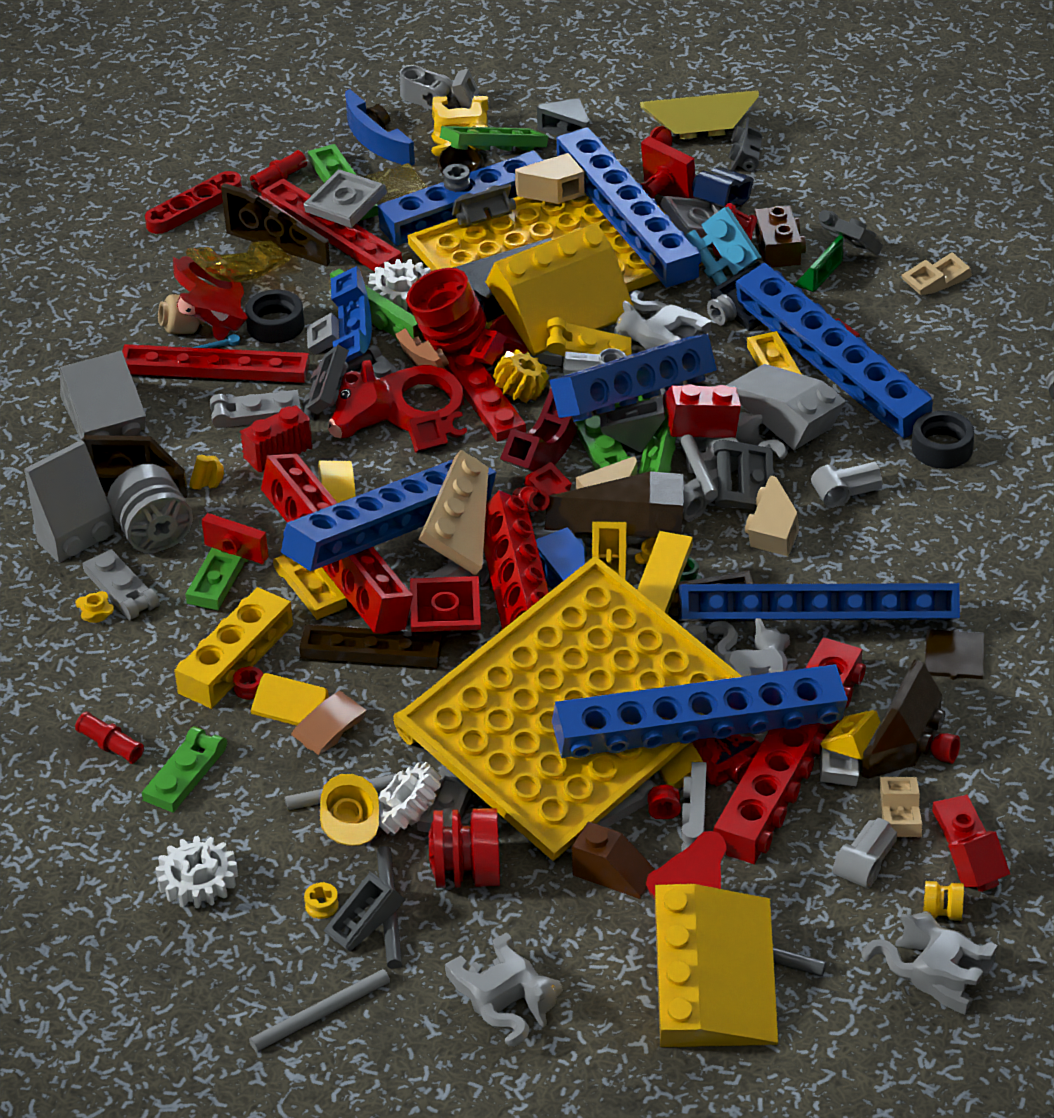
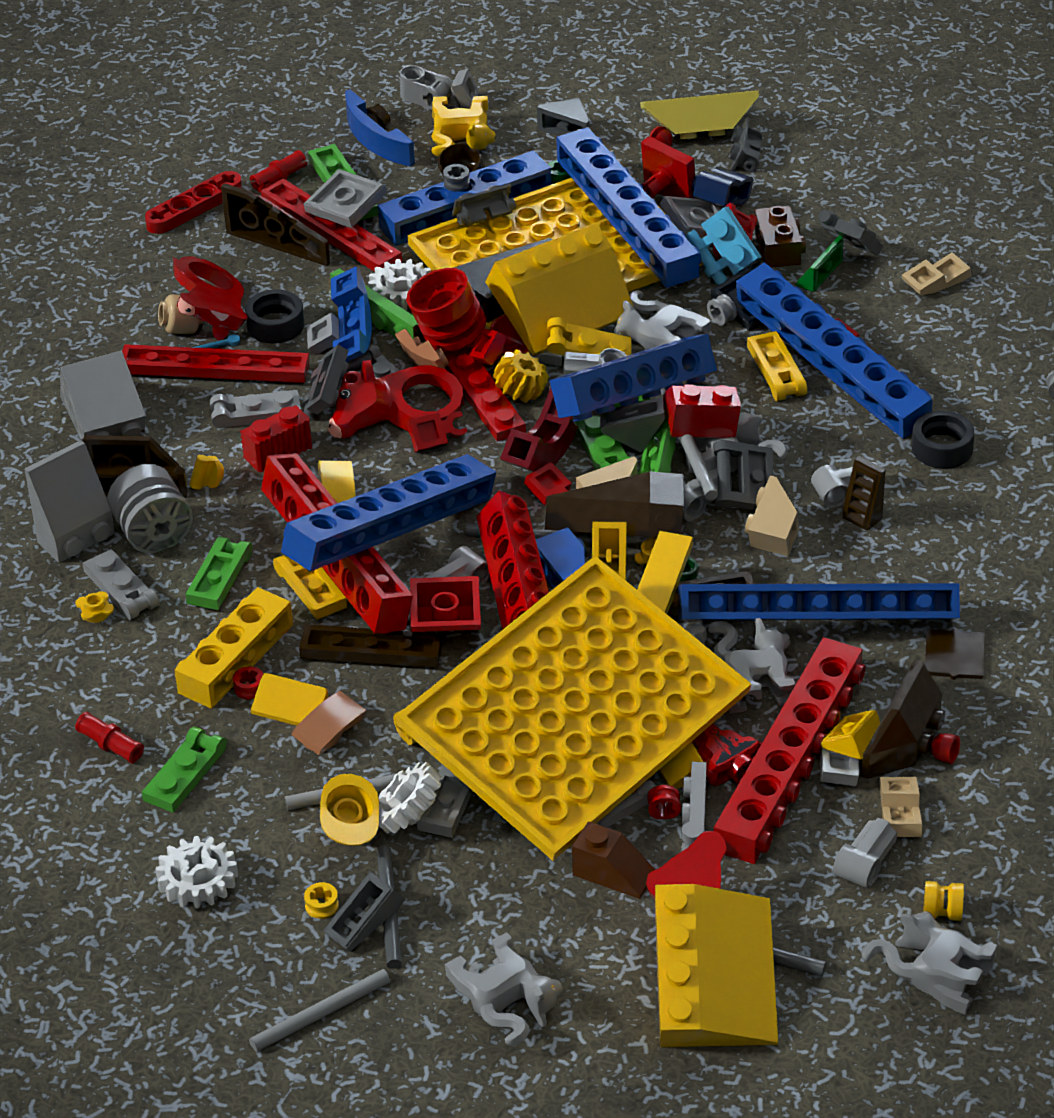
(235, 538): red plate -> none
(257, 262): clear yellow slope -> none
(398, 181): clear yellow piece -> none
(459, 514): tan wing -> none
(465, 847): red wheel -> none
(501, 138): bright green plate -> none
(534, 497): red pin -> none
(551, 180): tan slope -> none
(682, 703): blue brick -> none
(790, 403): light grey slope -> none
(865, 497): none -> dark brown slope
(957, 818): red plate -> none
(979, 860): red brick -> none

